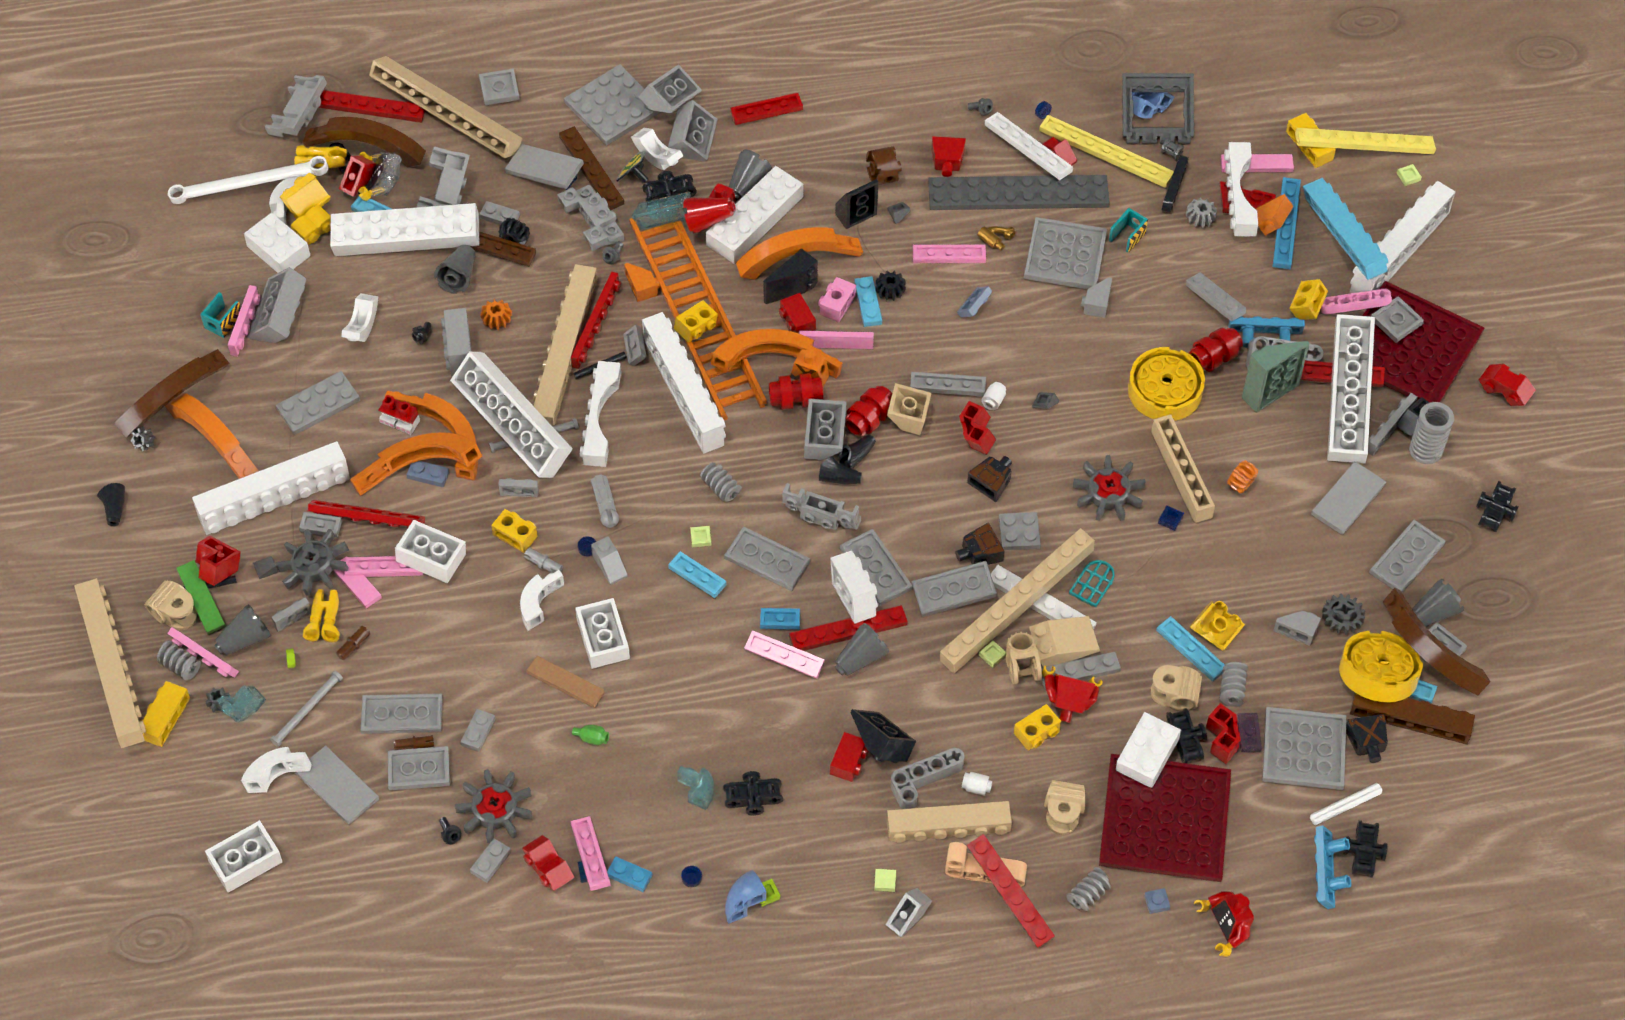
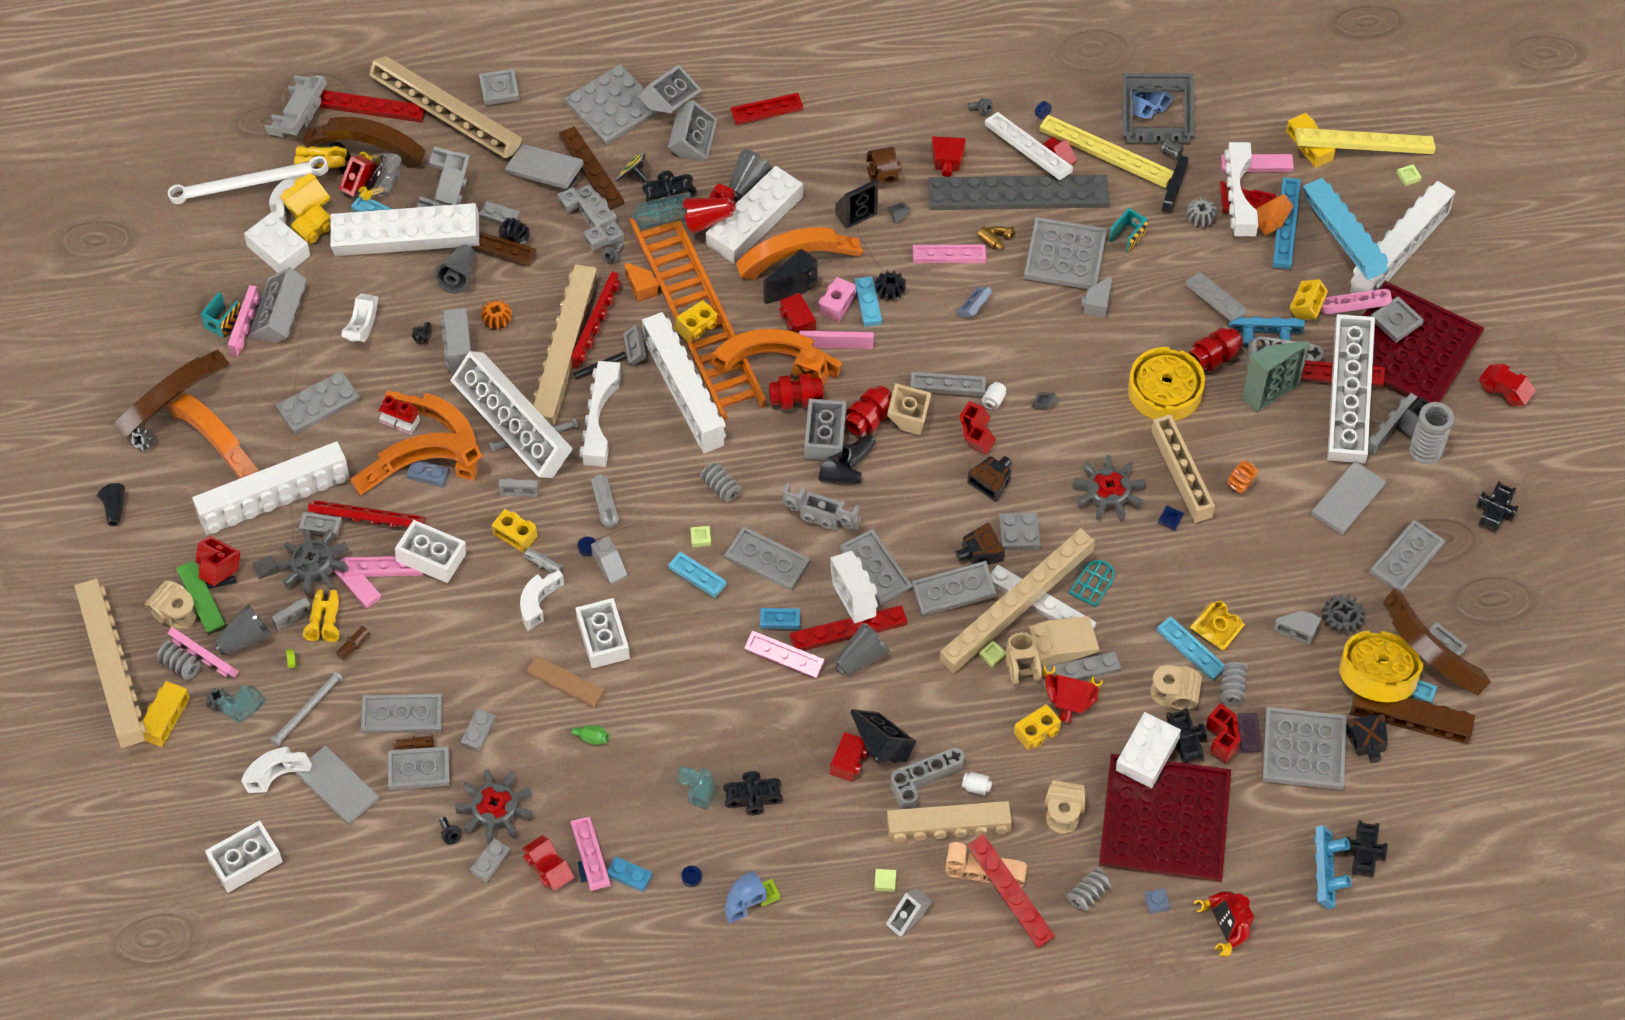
(655, 150): white arch -> none
(1346, 804): white axle -> none
(1438, 604): dark grey cone -> none

